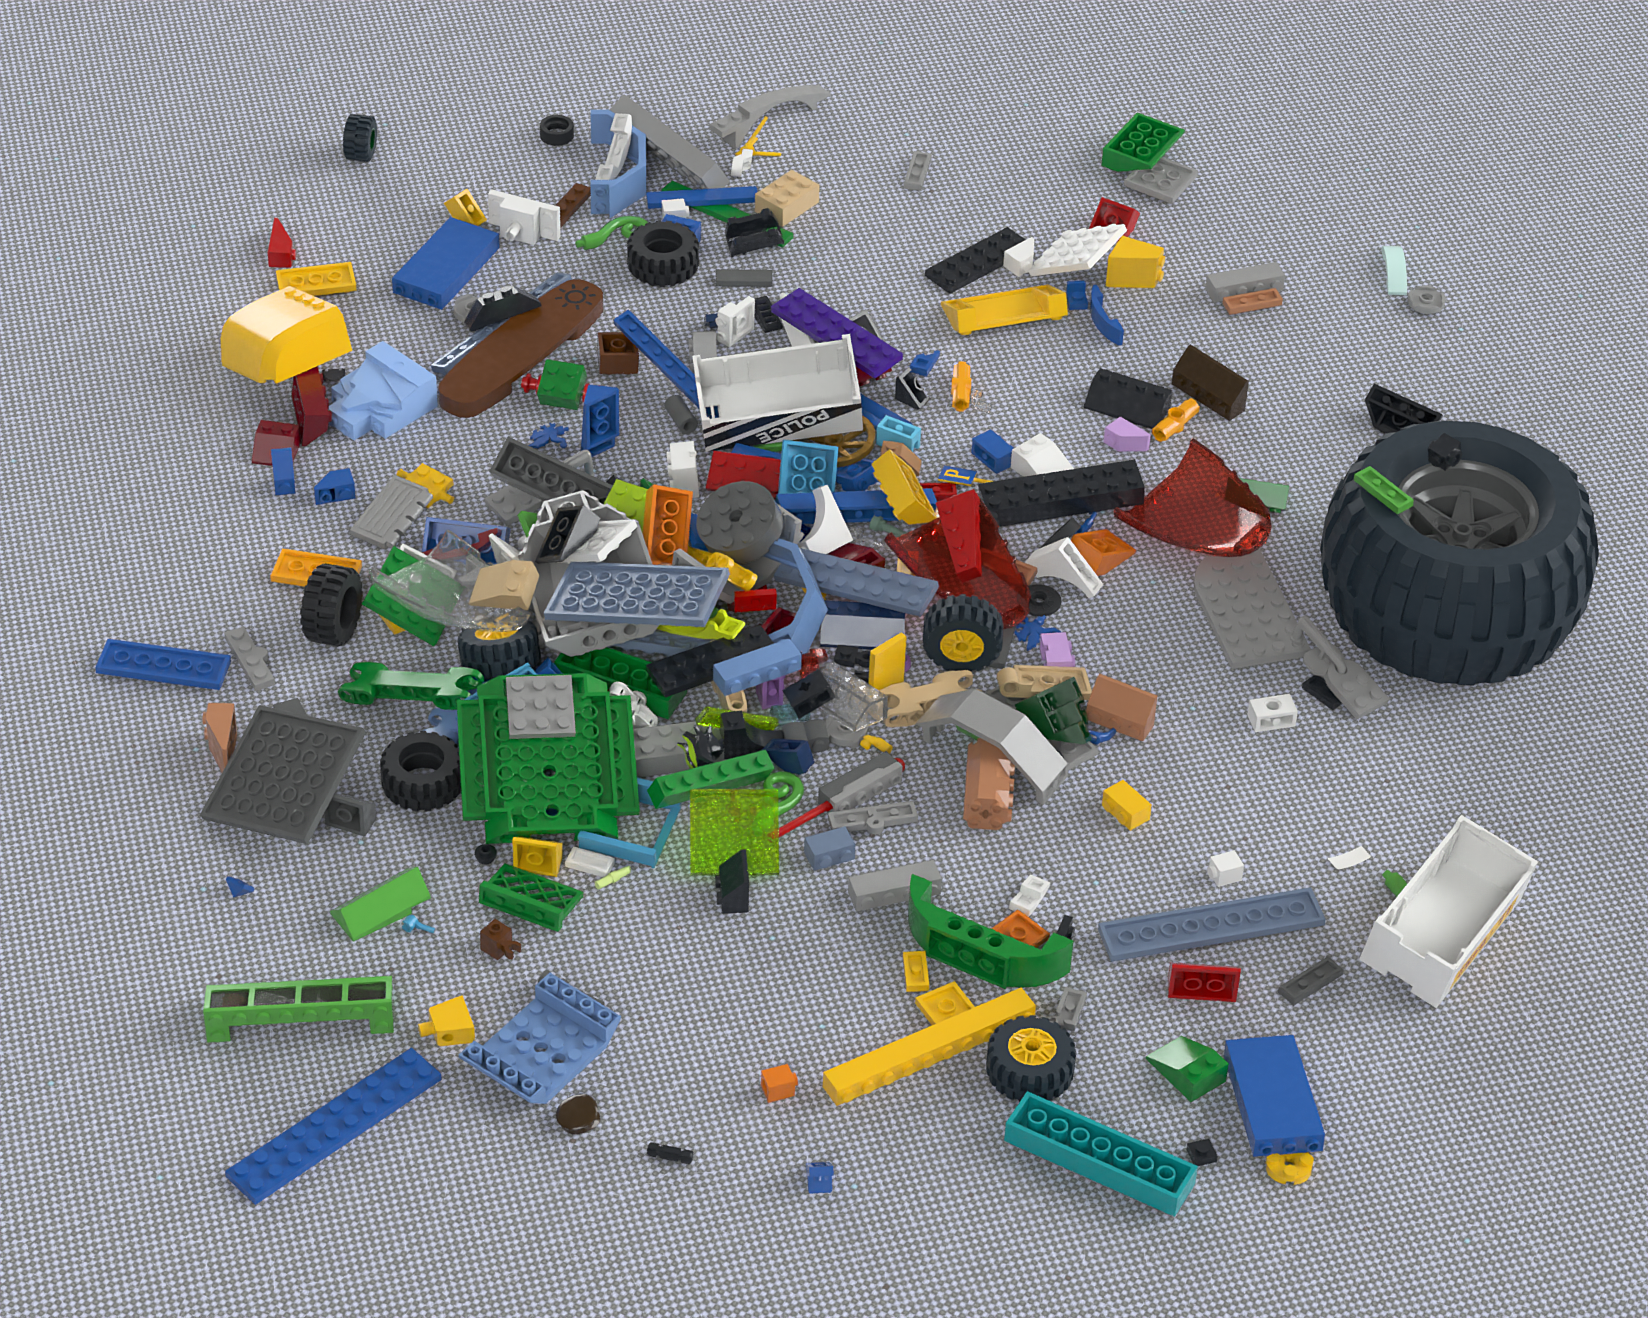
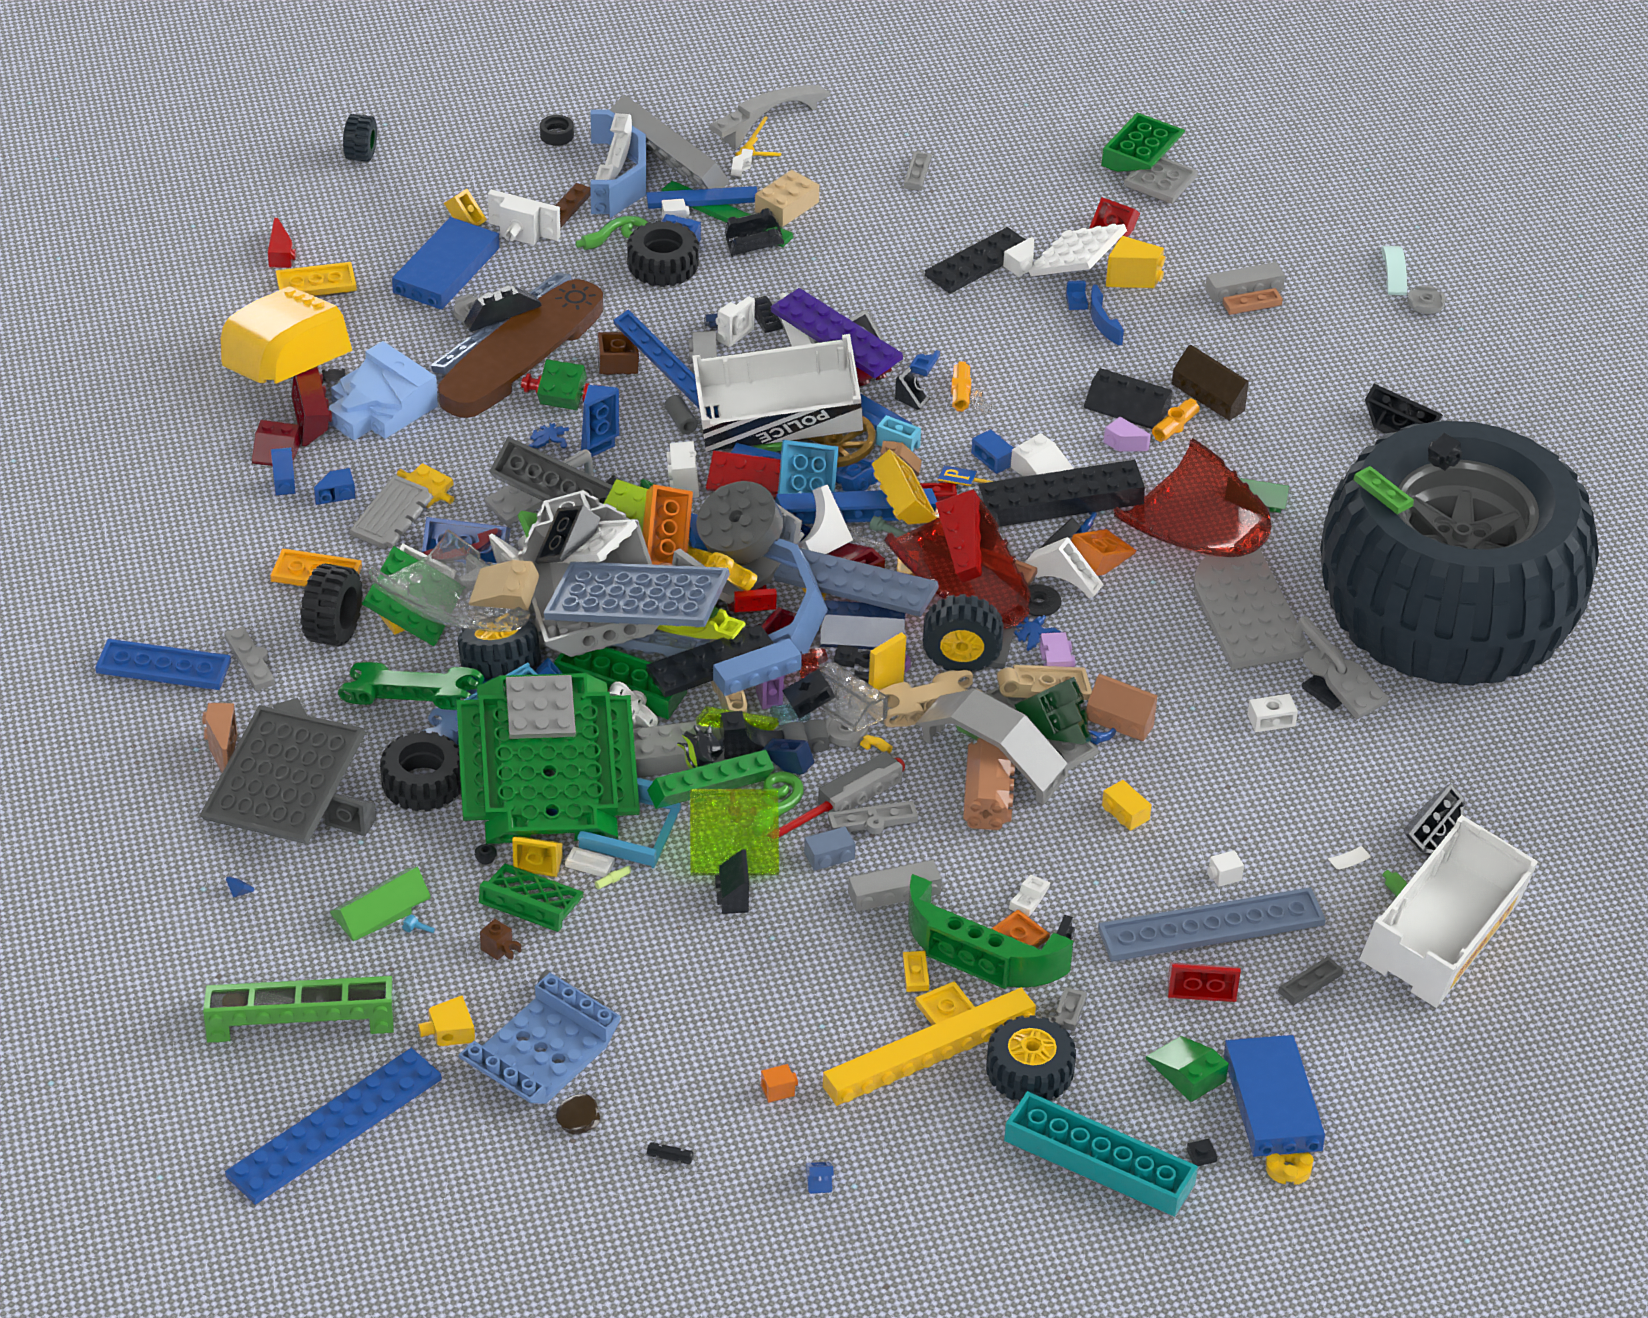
(744, 278): dark grey tile -> none
(1005, 308): yellow slope -> none
(1435, 819): none -> black wedge

